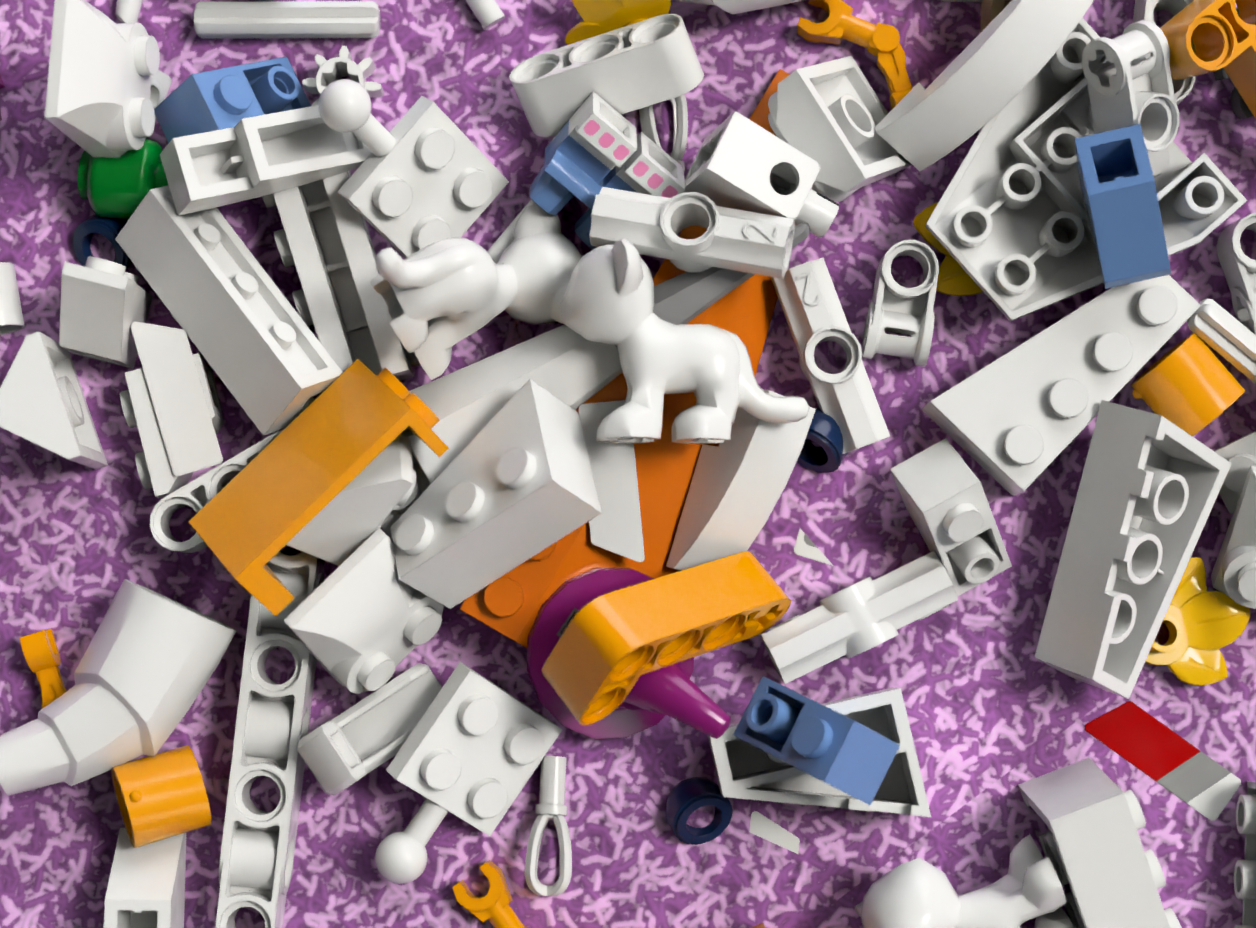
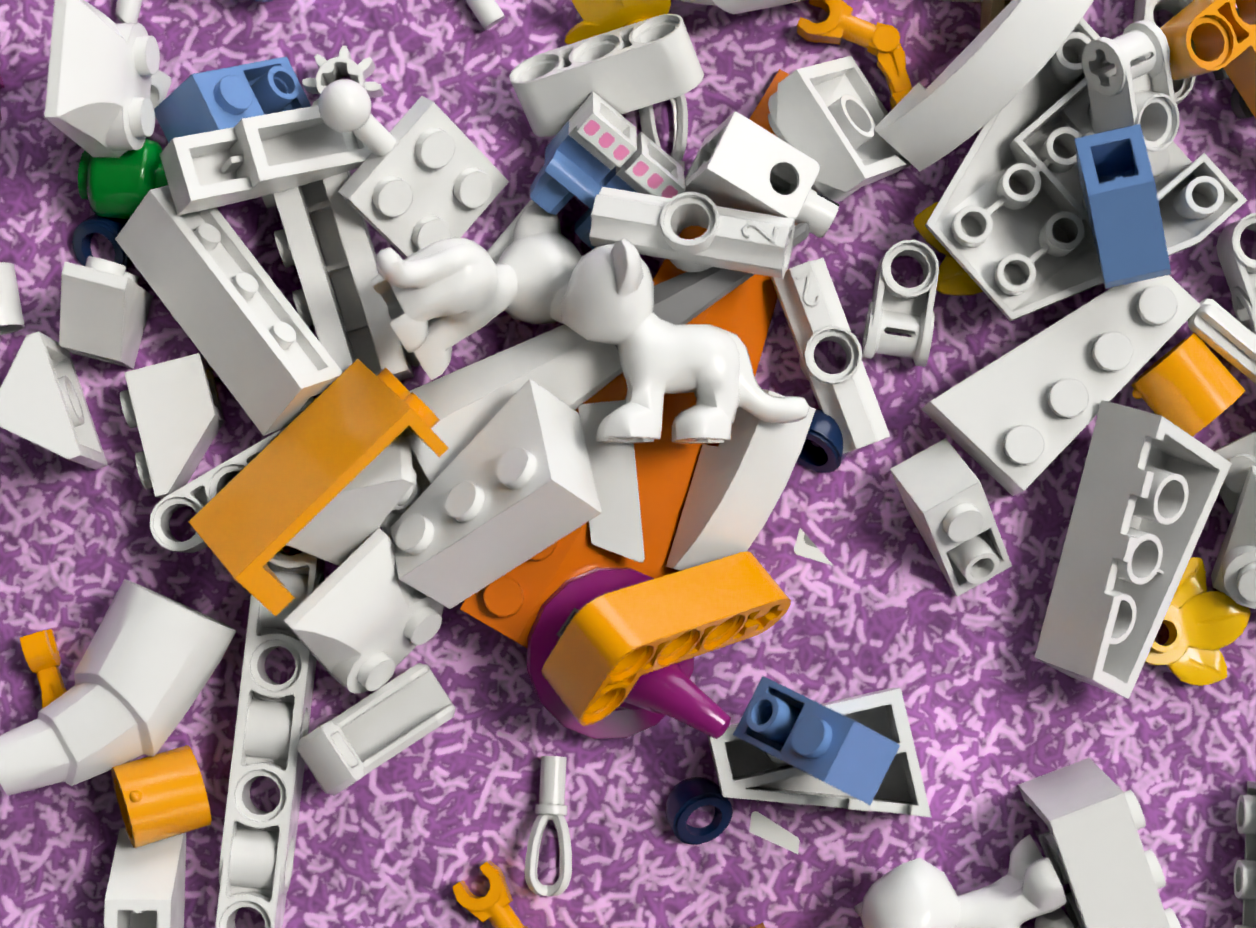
(177, 397): white sticker -> none
(286, 19): white axle -> none
(467, 760): white plate -> none
(859, 617): white piece -> none
(1166, 758): sticker -> none

